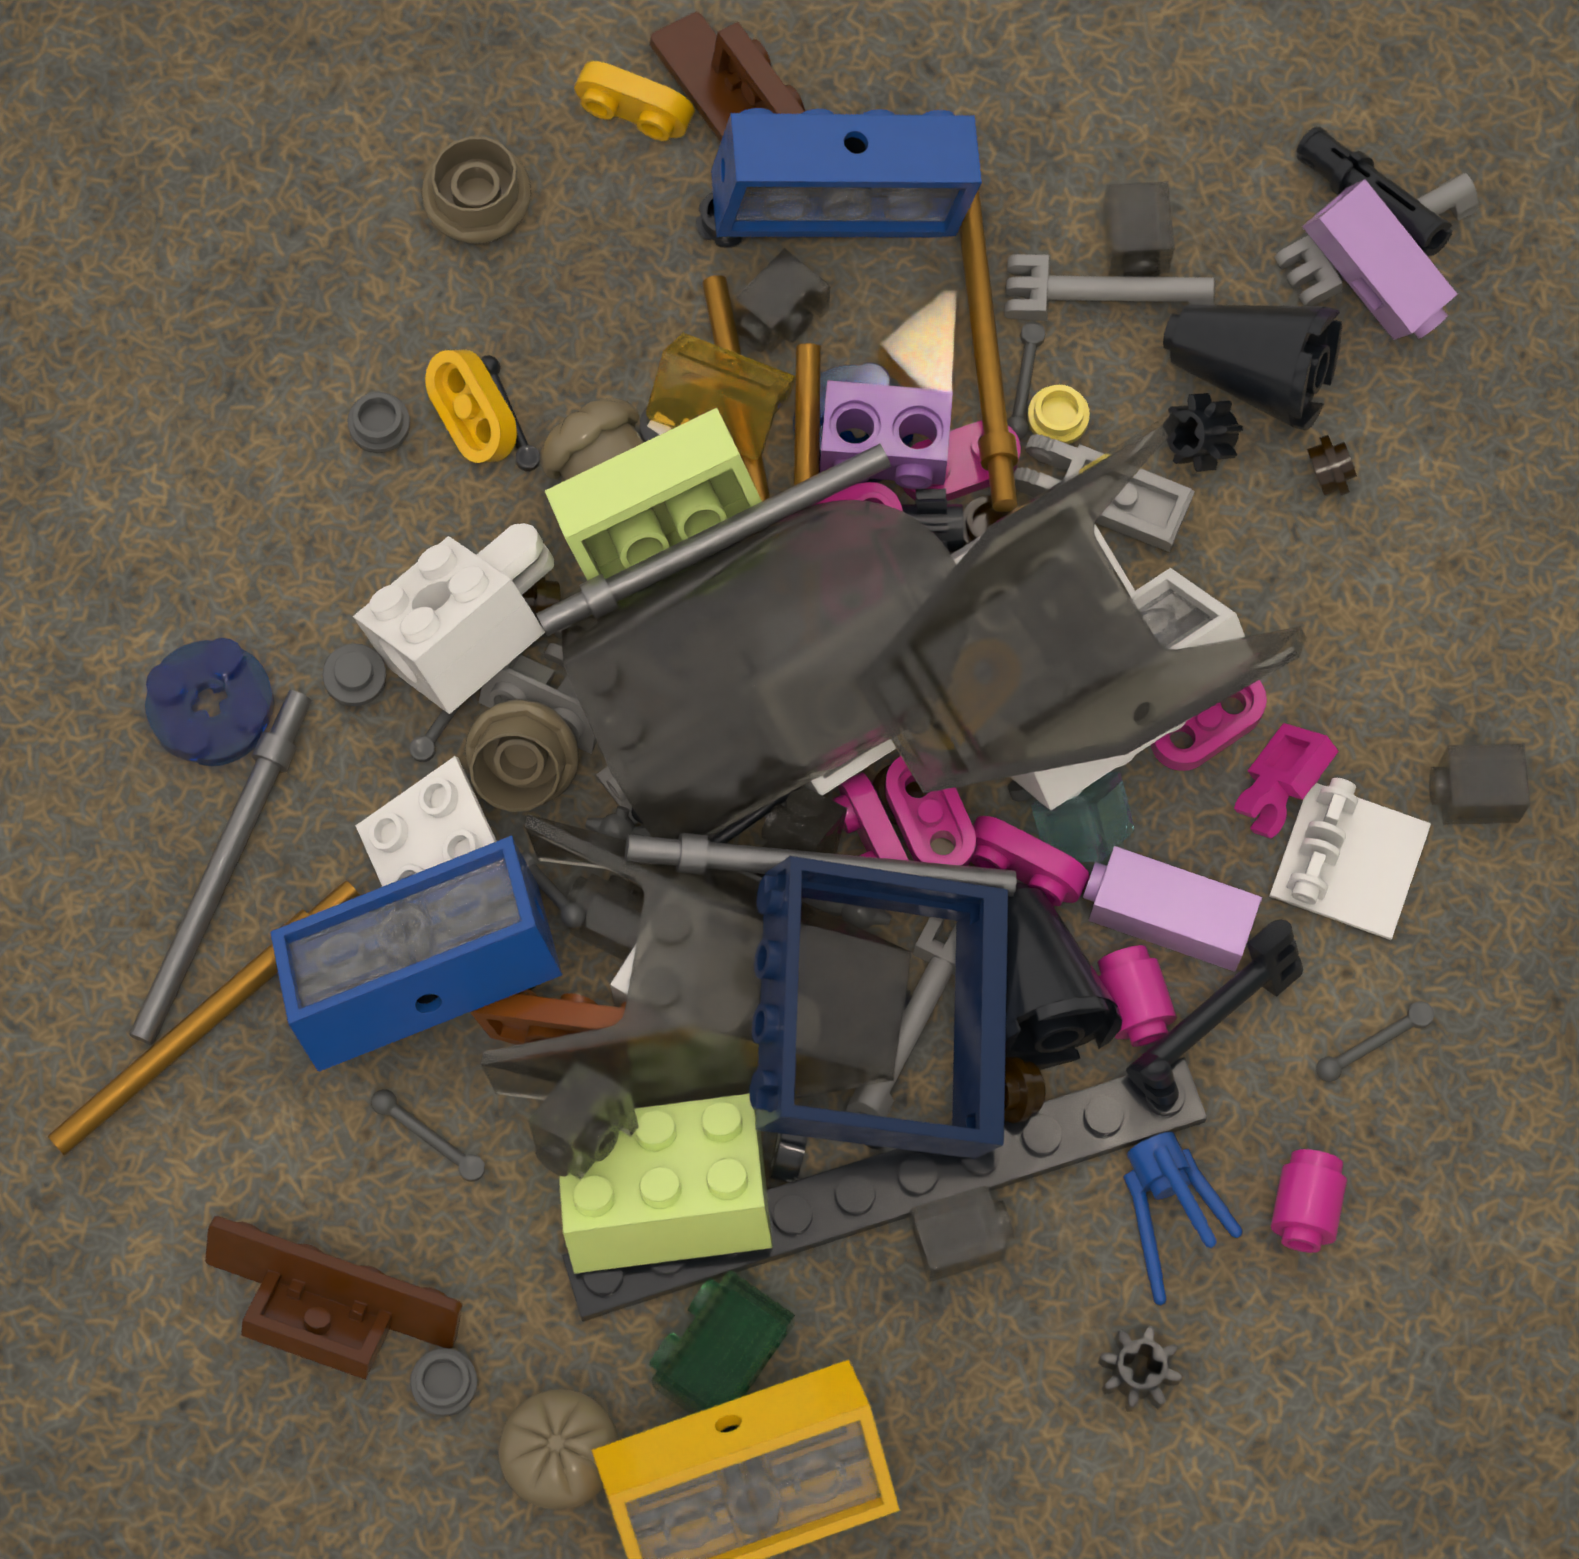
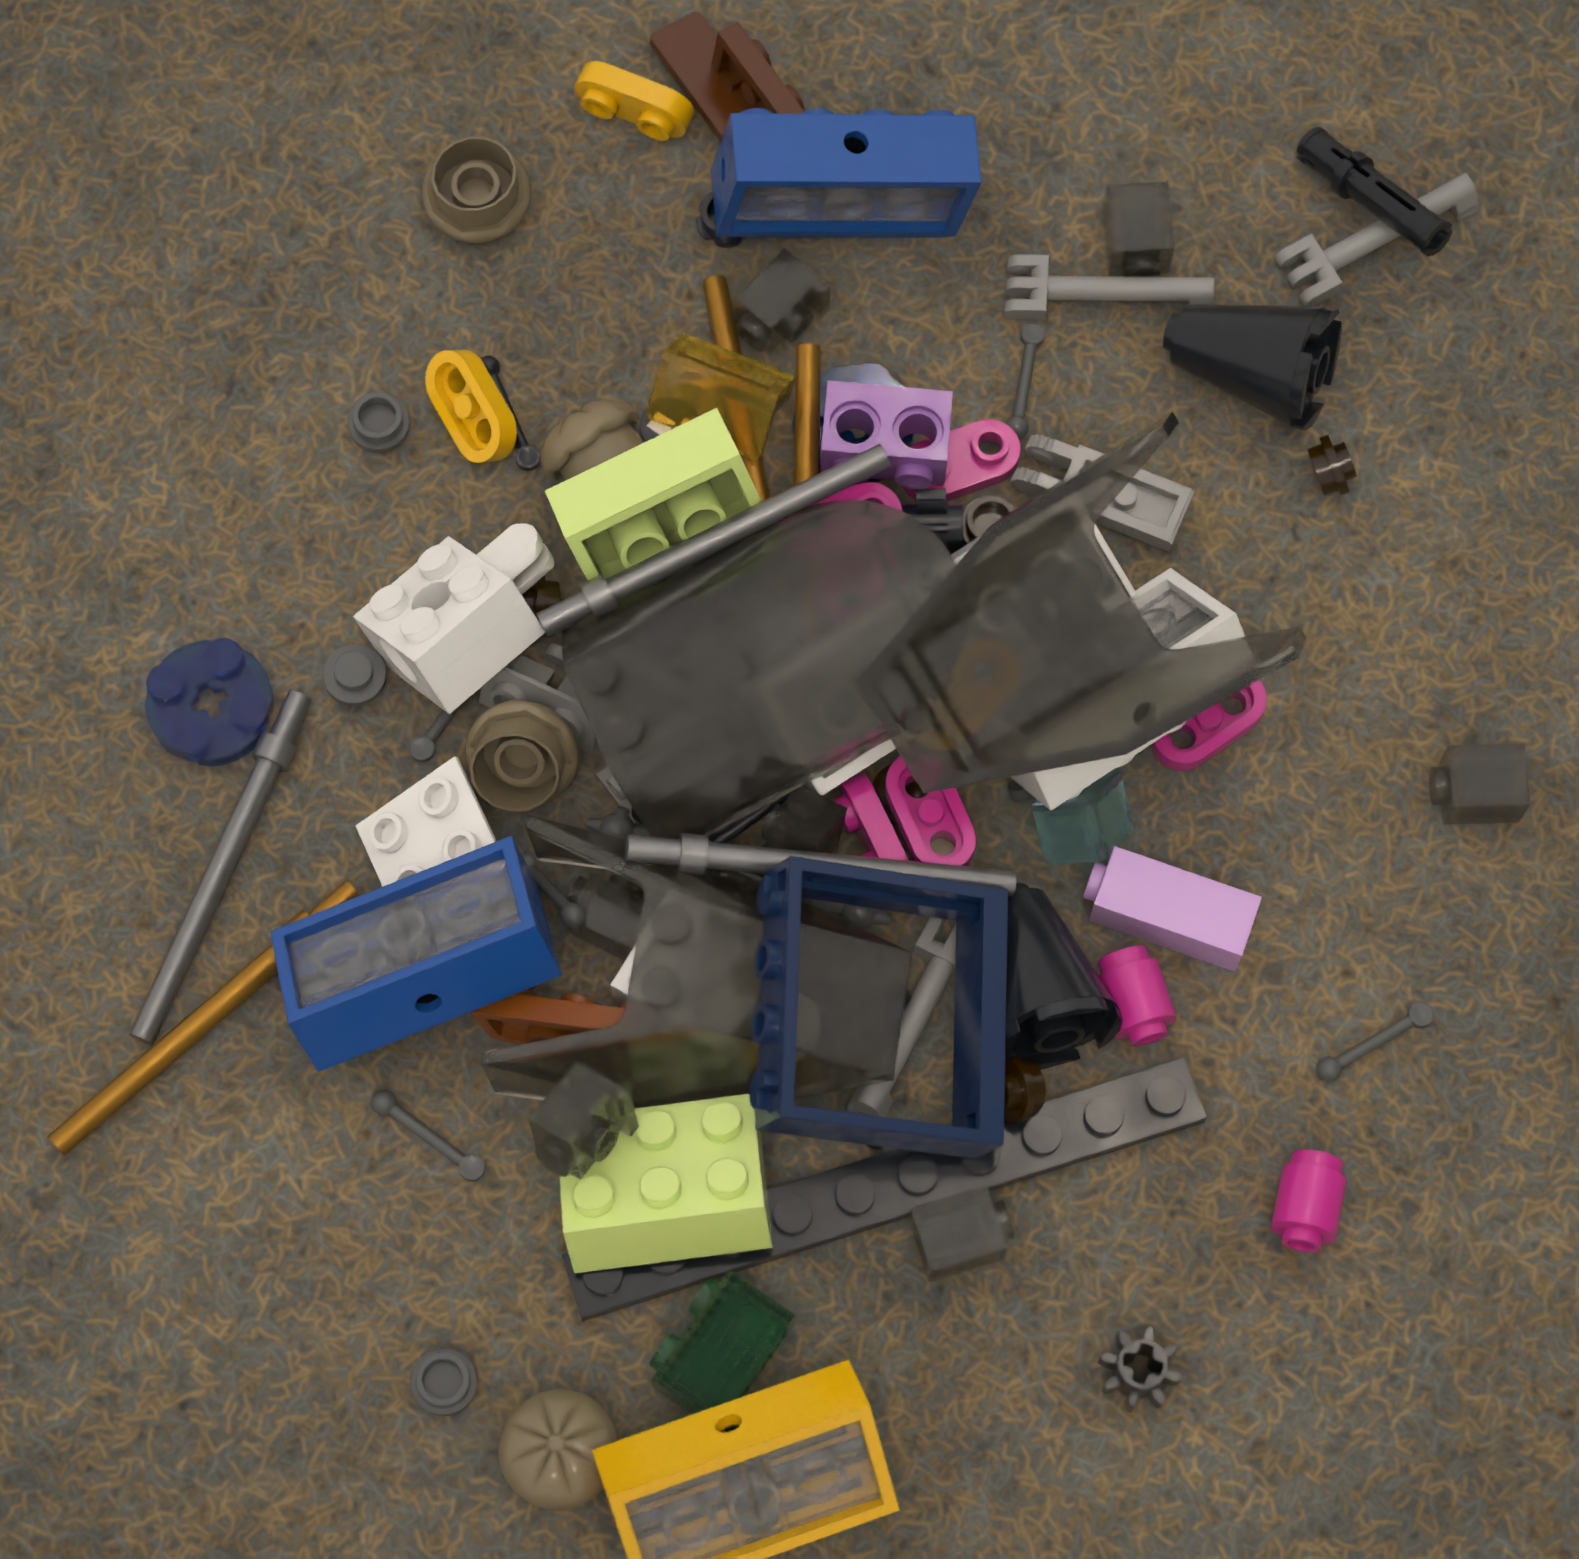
(323, 1303): reddish brown bracket -> none
(787, 1157): black tile -> none
(922, 348): clear yellow slope -> none
(997, 444): pearl gold bar -> none
(1034, 861): dark pink plate -> none
(1058, 413): light yellow plate -> none
(1166, 1171): blue plant -> none
(1204, 432): black gear -> none
(1273, 967): black hinge -> none
(1283, 769): dark pink plate -> none
(1350, 859): white hinge -> none
(1381, 262): lavender brick -> none

